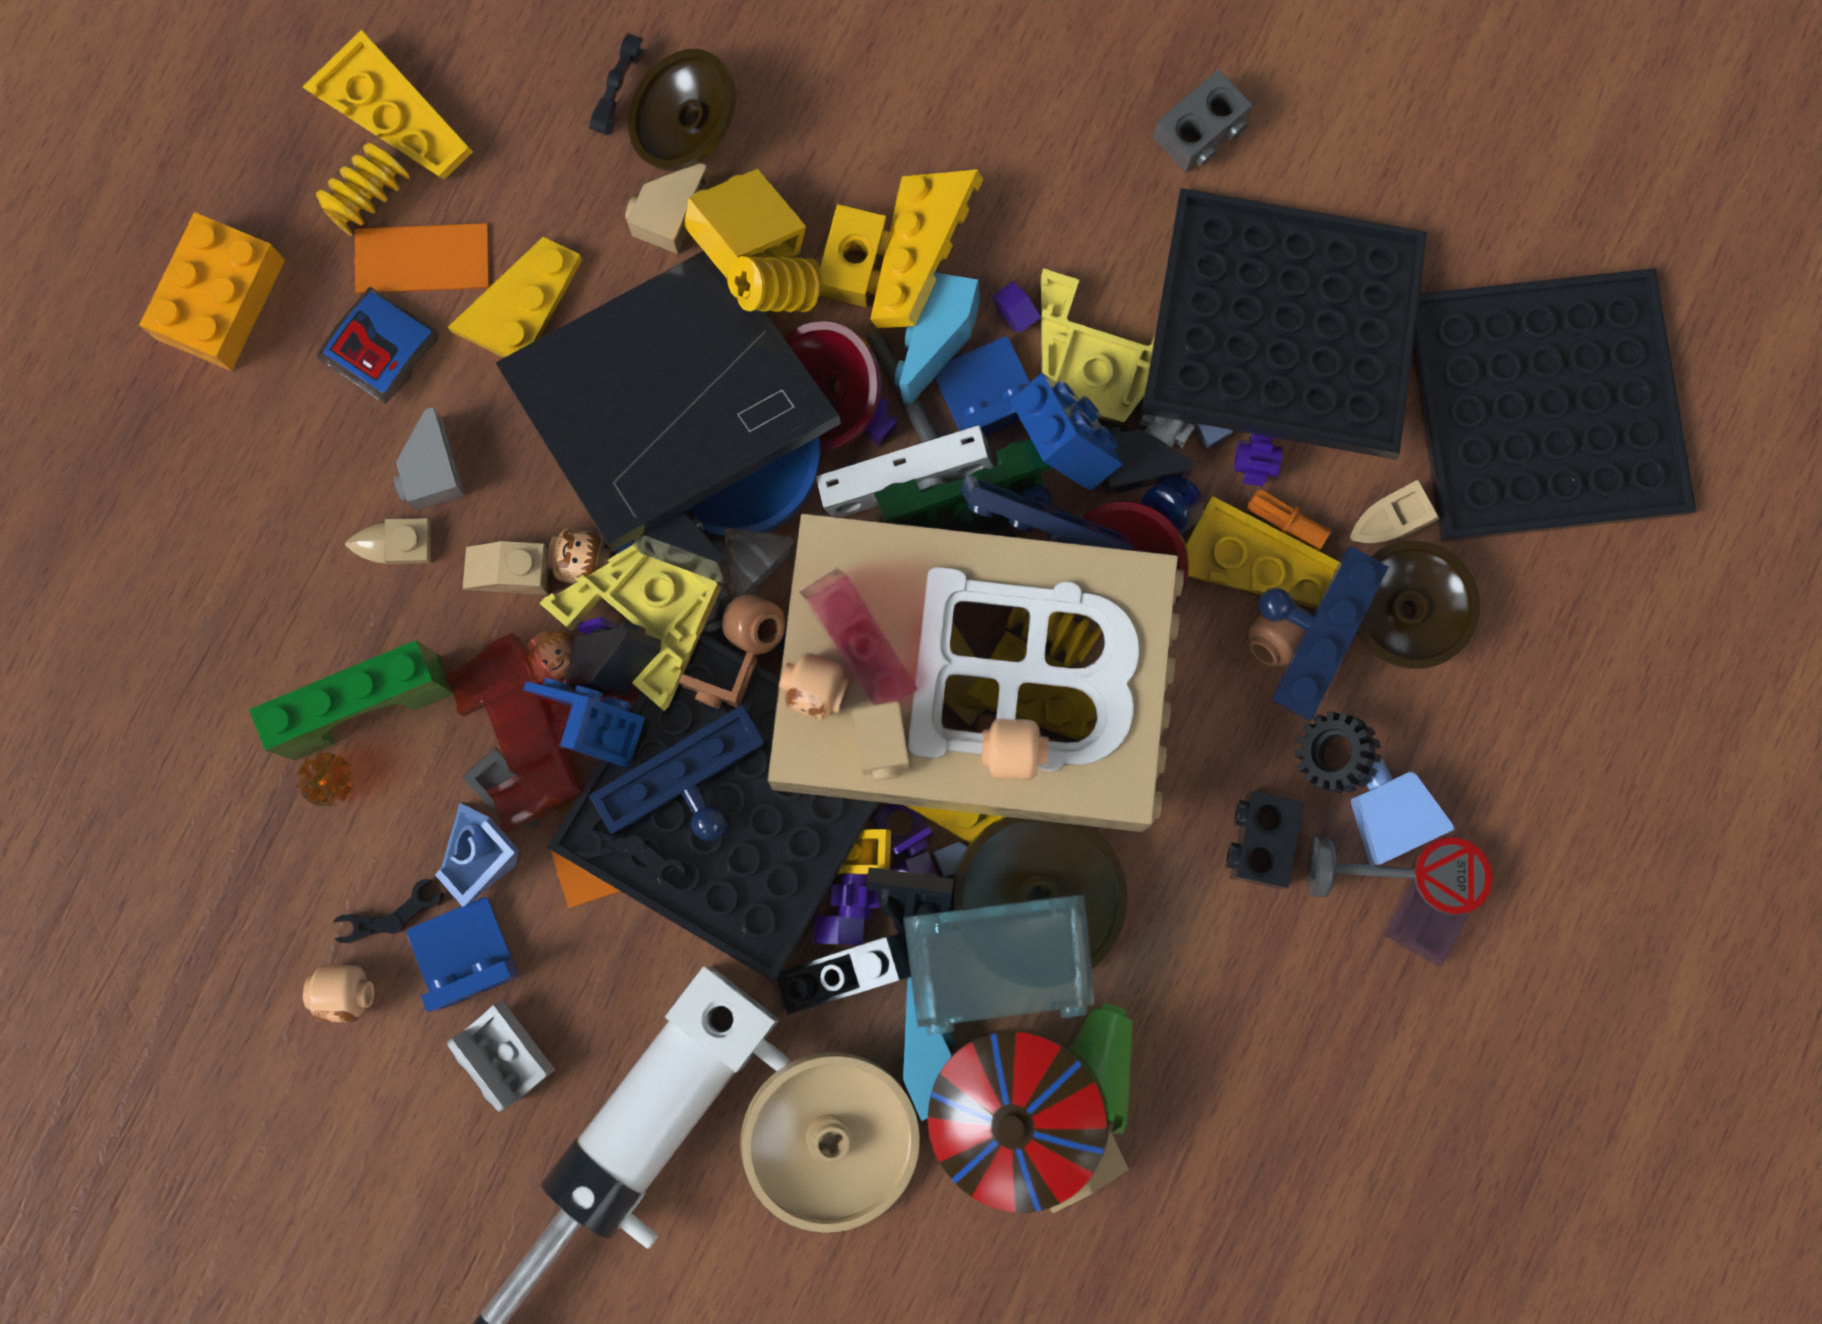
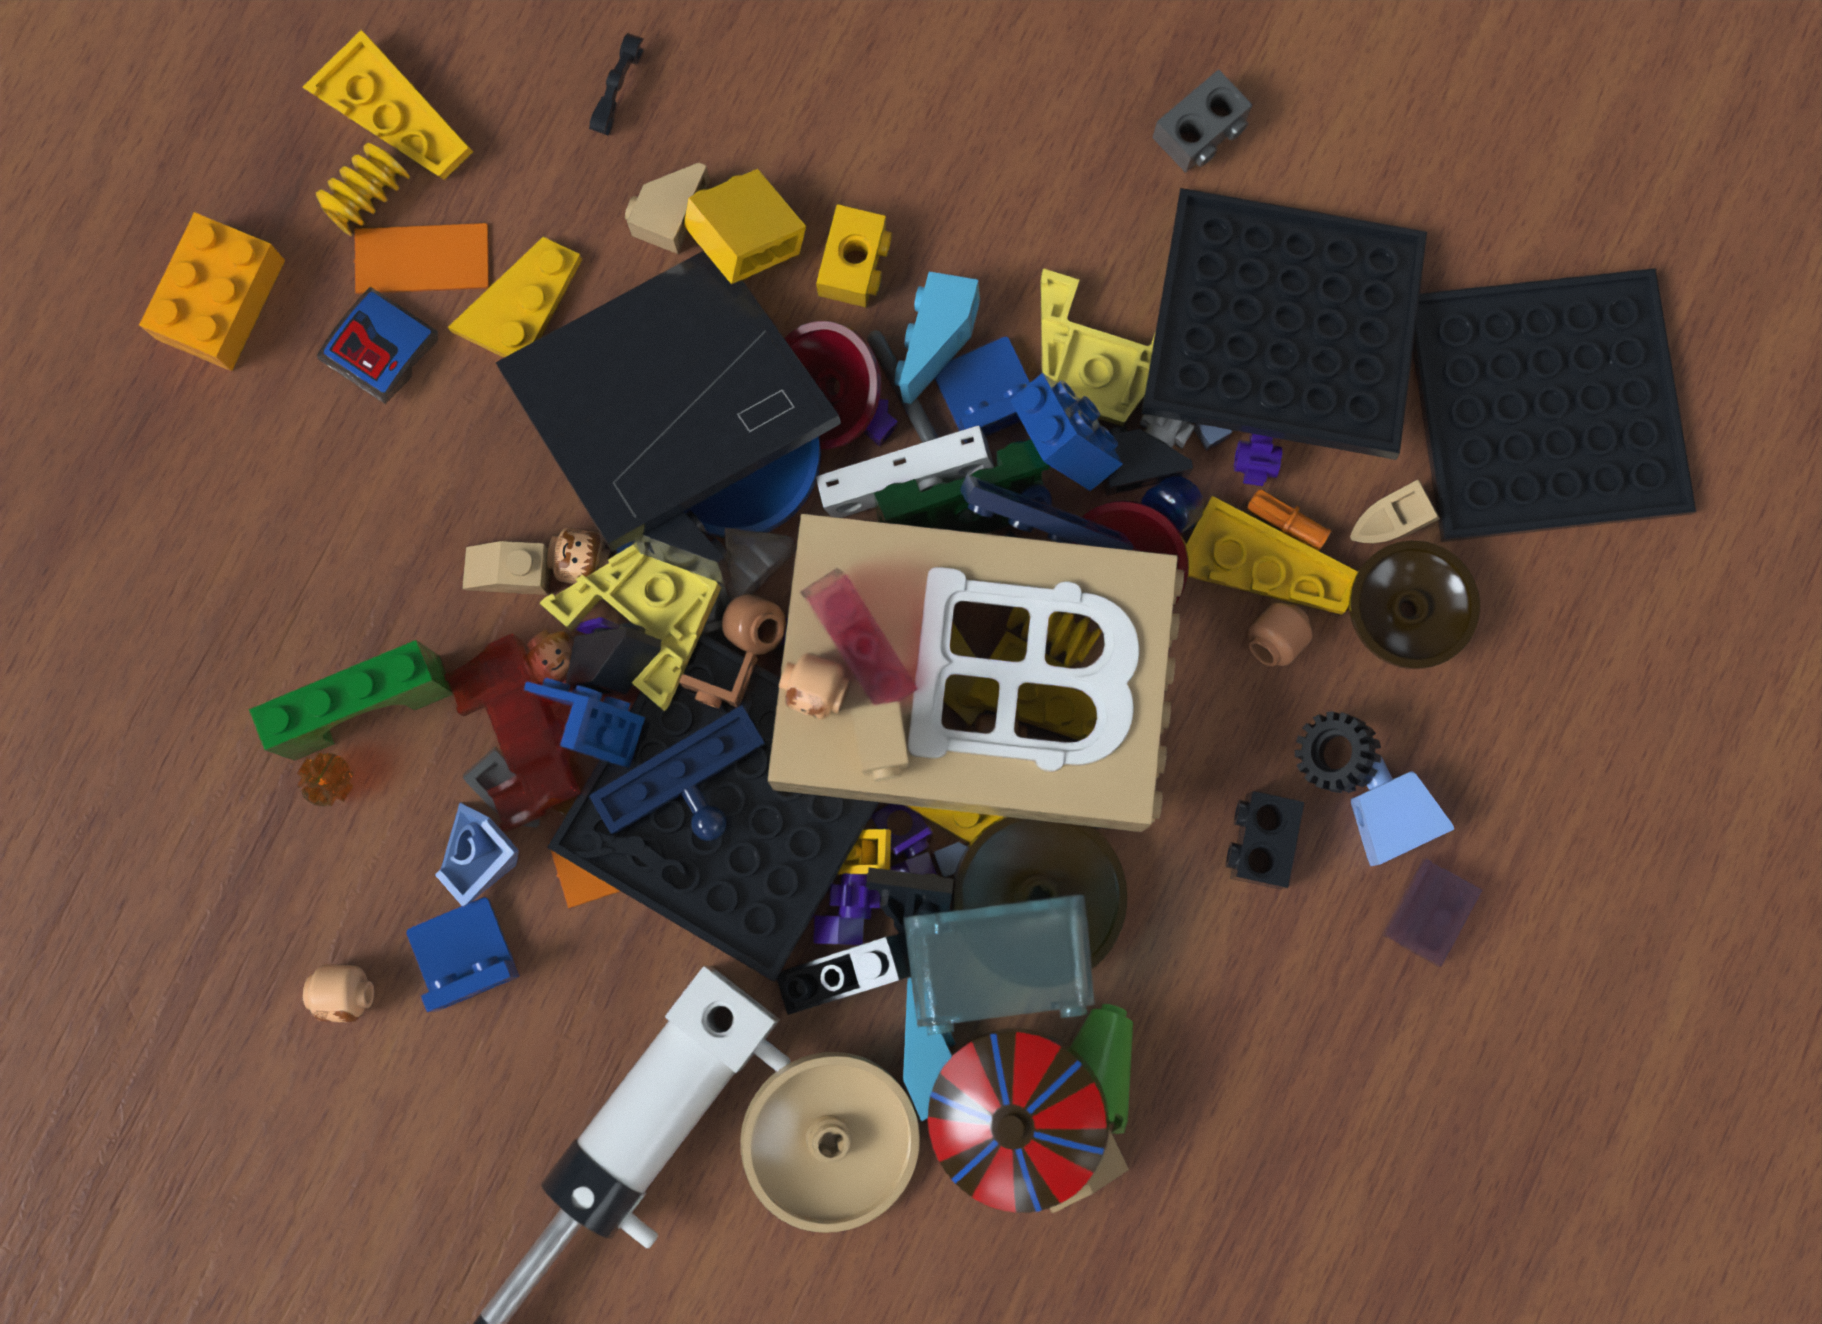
(390, 923): black piece -> none
(394, 542): tan plate -> none
(428, 465): light grey slope -> none
(500, 1057): light grey bracket -> none
(682, 109): dark brown dish -> none
(774, 283): yellow piece -> none
(920, 238): yellow wing -> none
(1014, 749): light nougat head -> none
(1015, 307): dark purple piece -> none
(1326, 631): dark blue plate -> none
(1448, 873): dark grey piece -> none

